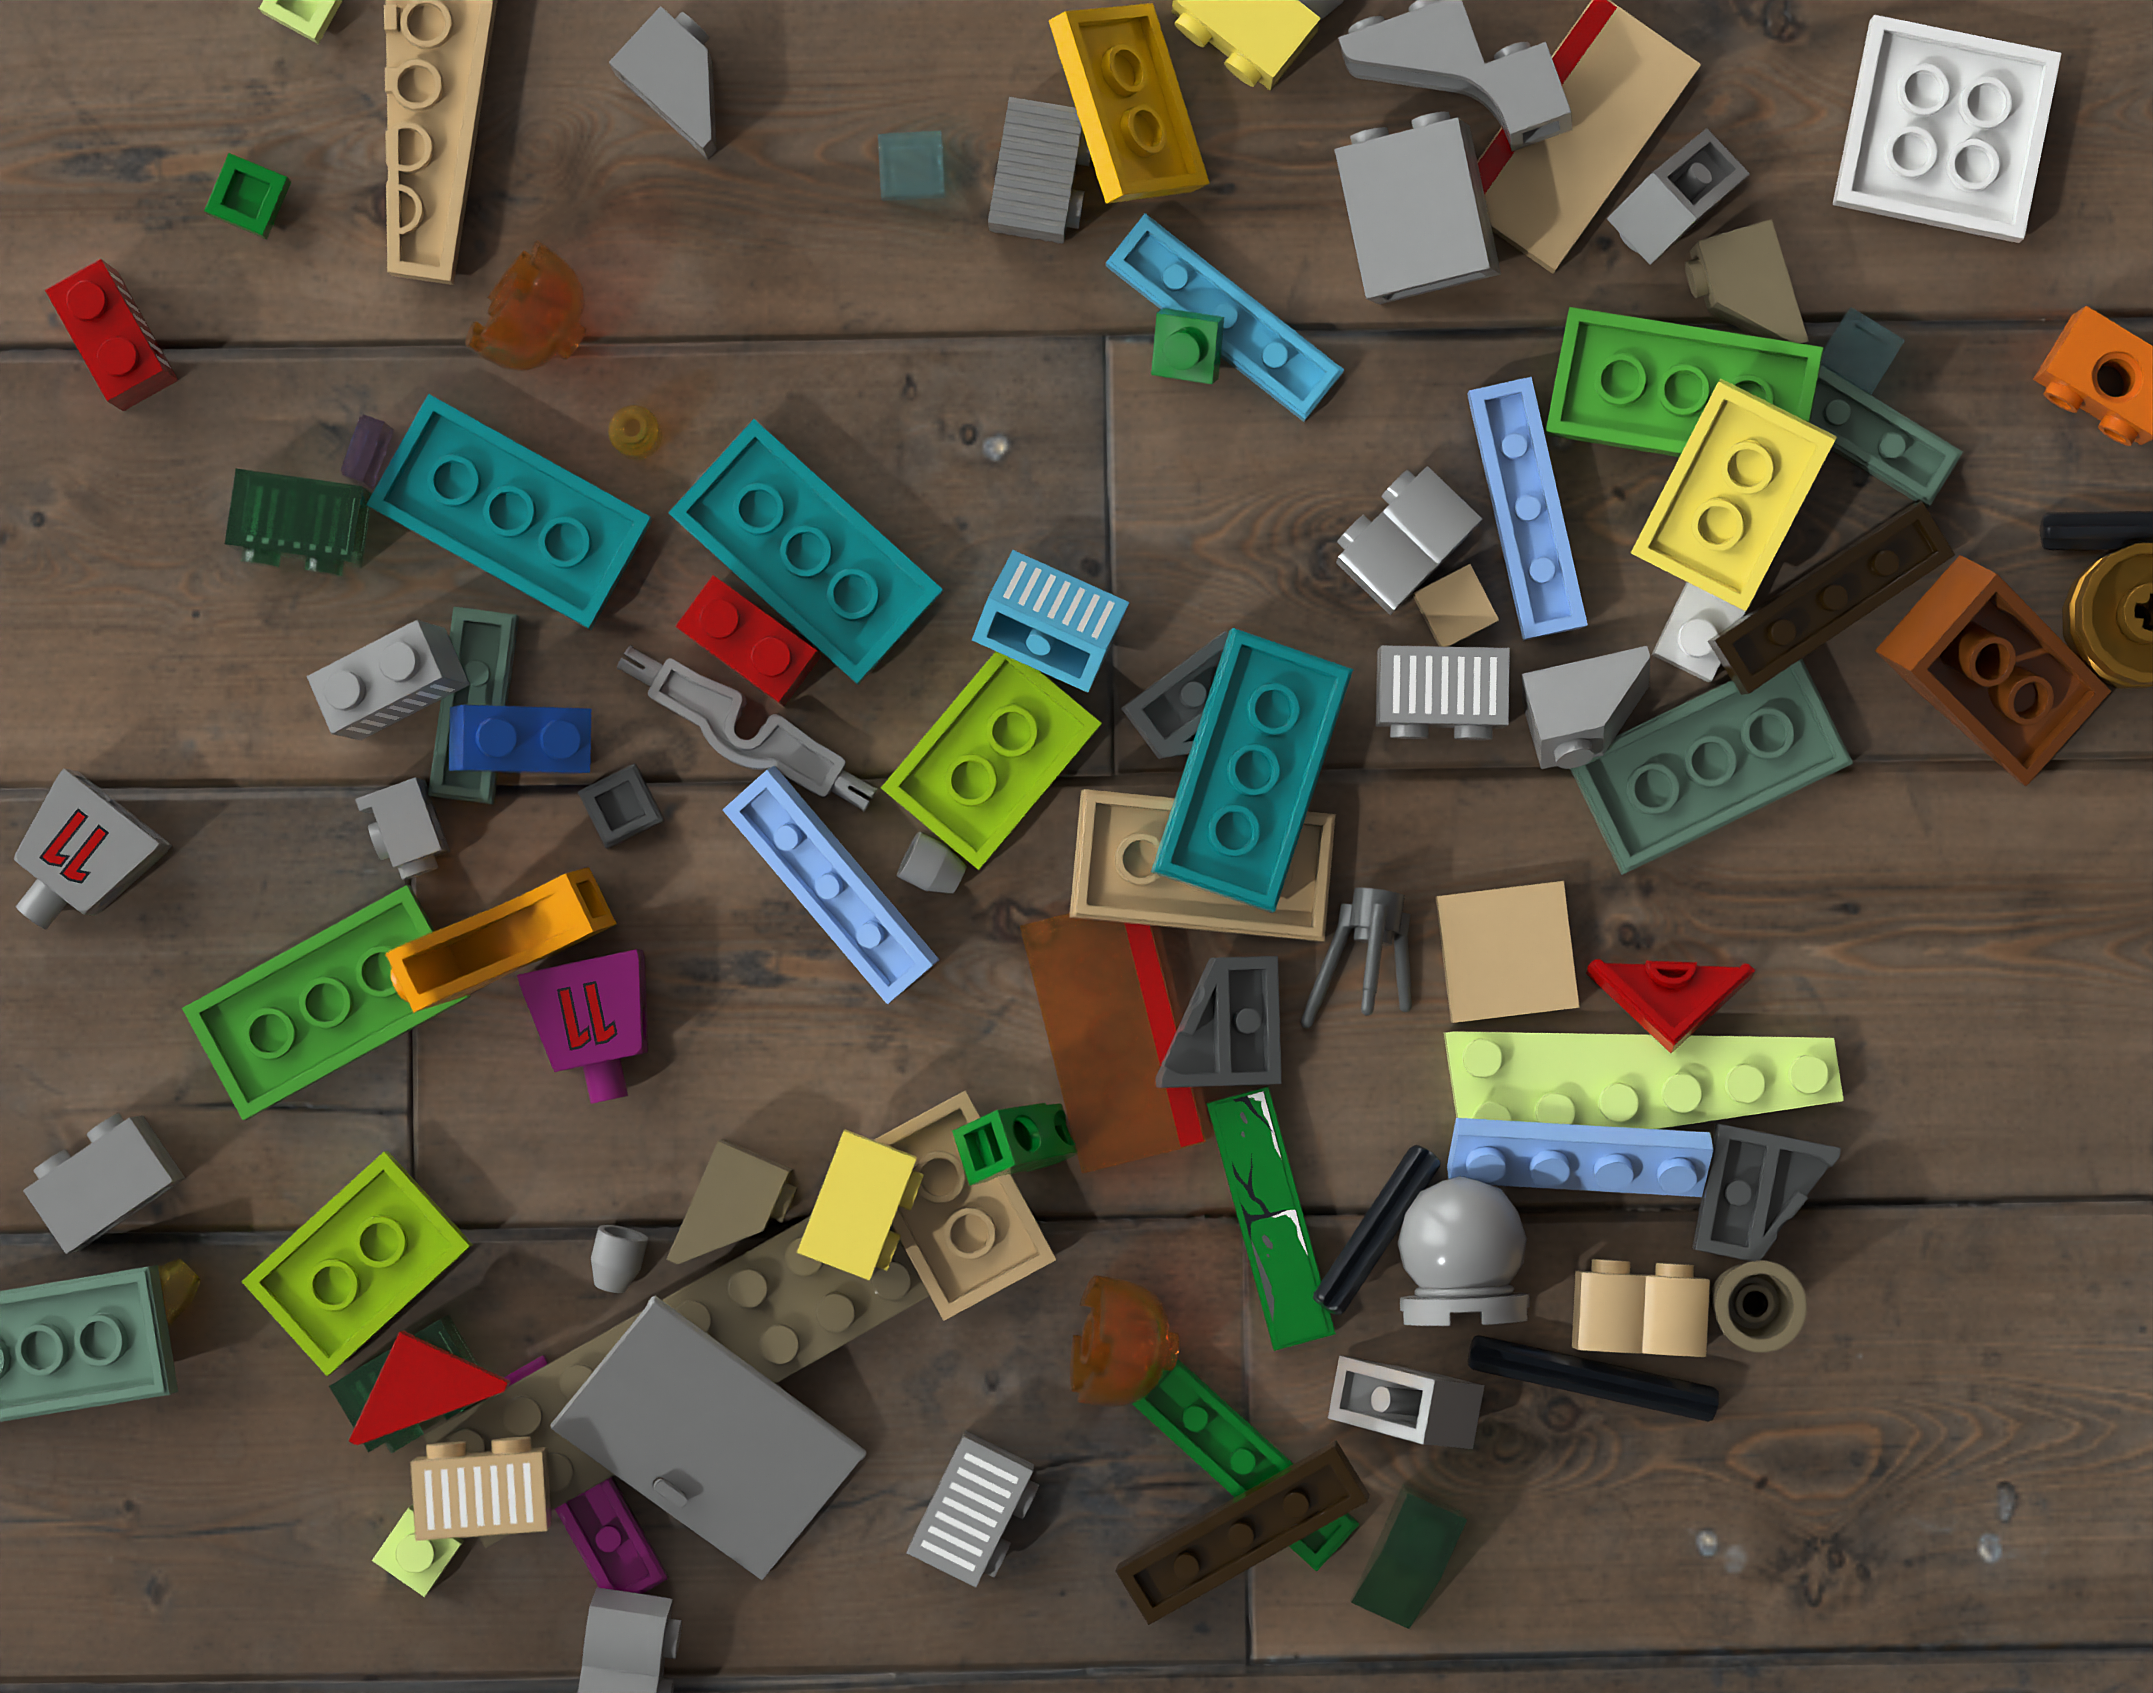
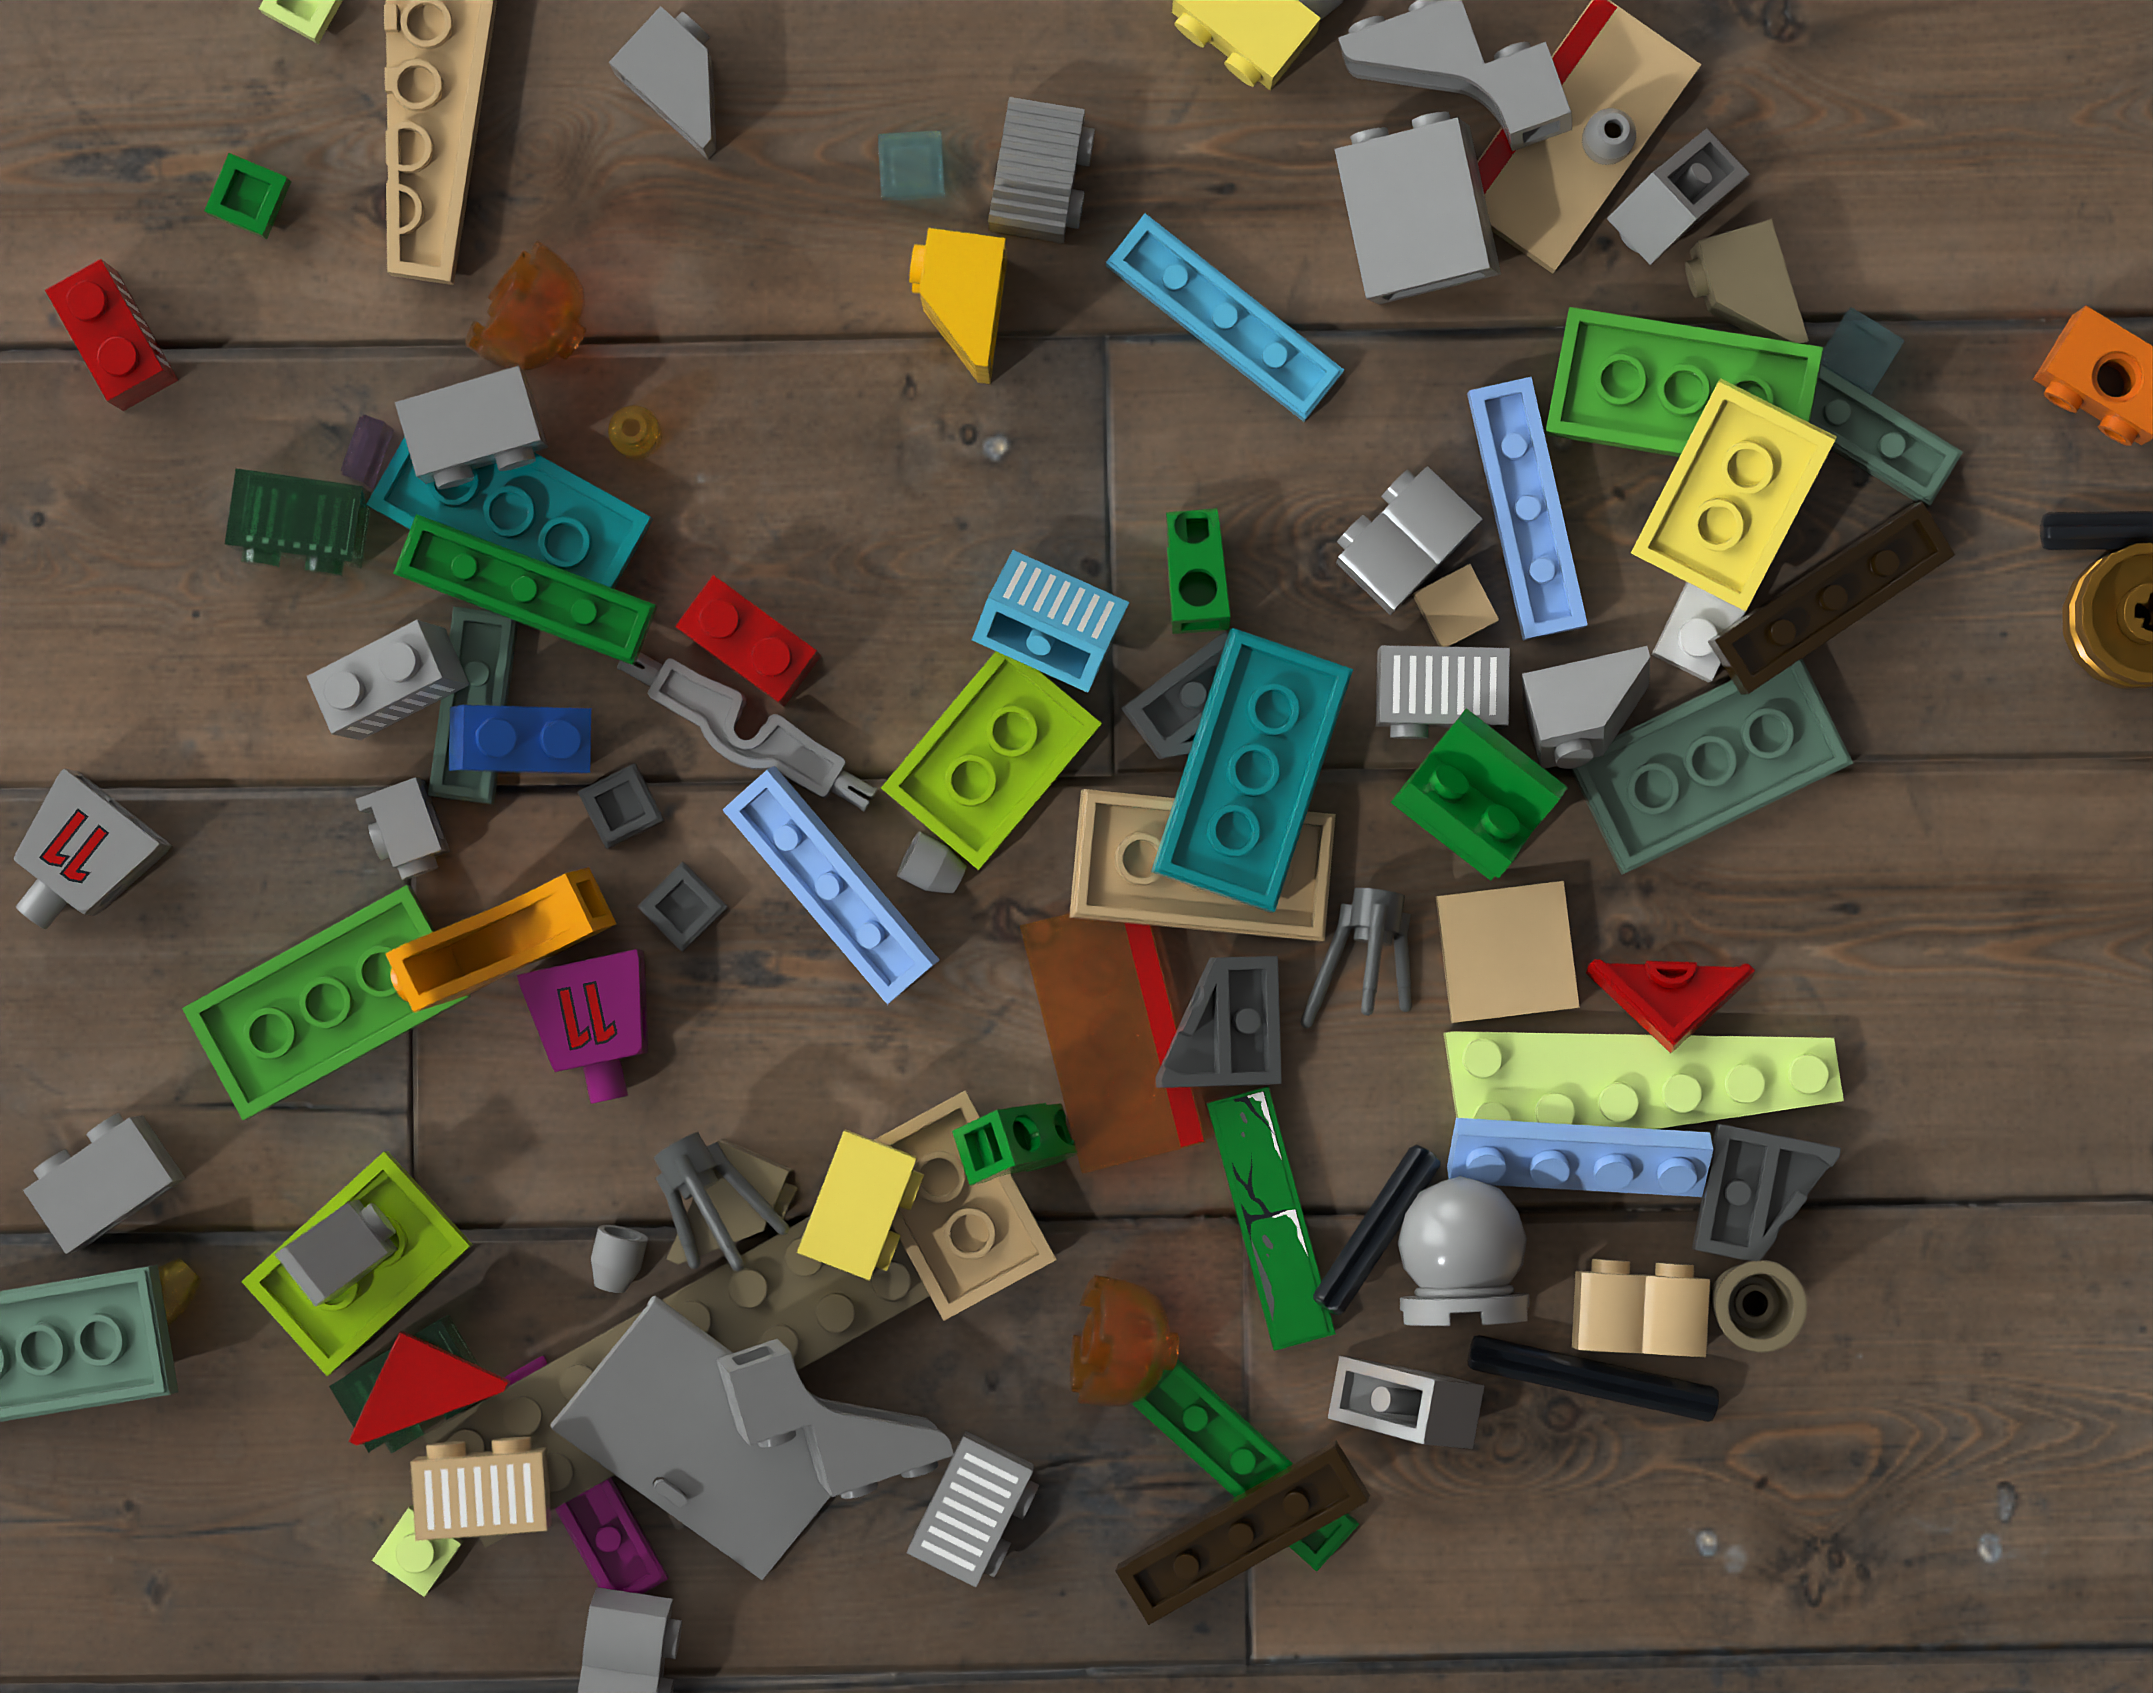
(338, 1251): none -> light grey slope
(472, 427): none -> light grey brick
(525, 590): none -> green tile
(683, 906): none -> dark grey tile
(689, 1169): none -> dark grey plant
(806, 551): teal plate -> none
(846, 1441): none -> light grey arch
(962, 292): none -> yellow slope
(1129, 102): yellow plate -> none
(1187, 346): green plate -> none
(1196, 572): none -> green leg
(1409, 1557): clear green slope -> none
(1479, 795): none -> green bracket
(1603, 148): none -> light grey hose
(1947, 129): white plate -> none
(1993, 668): dark orange slope -> none

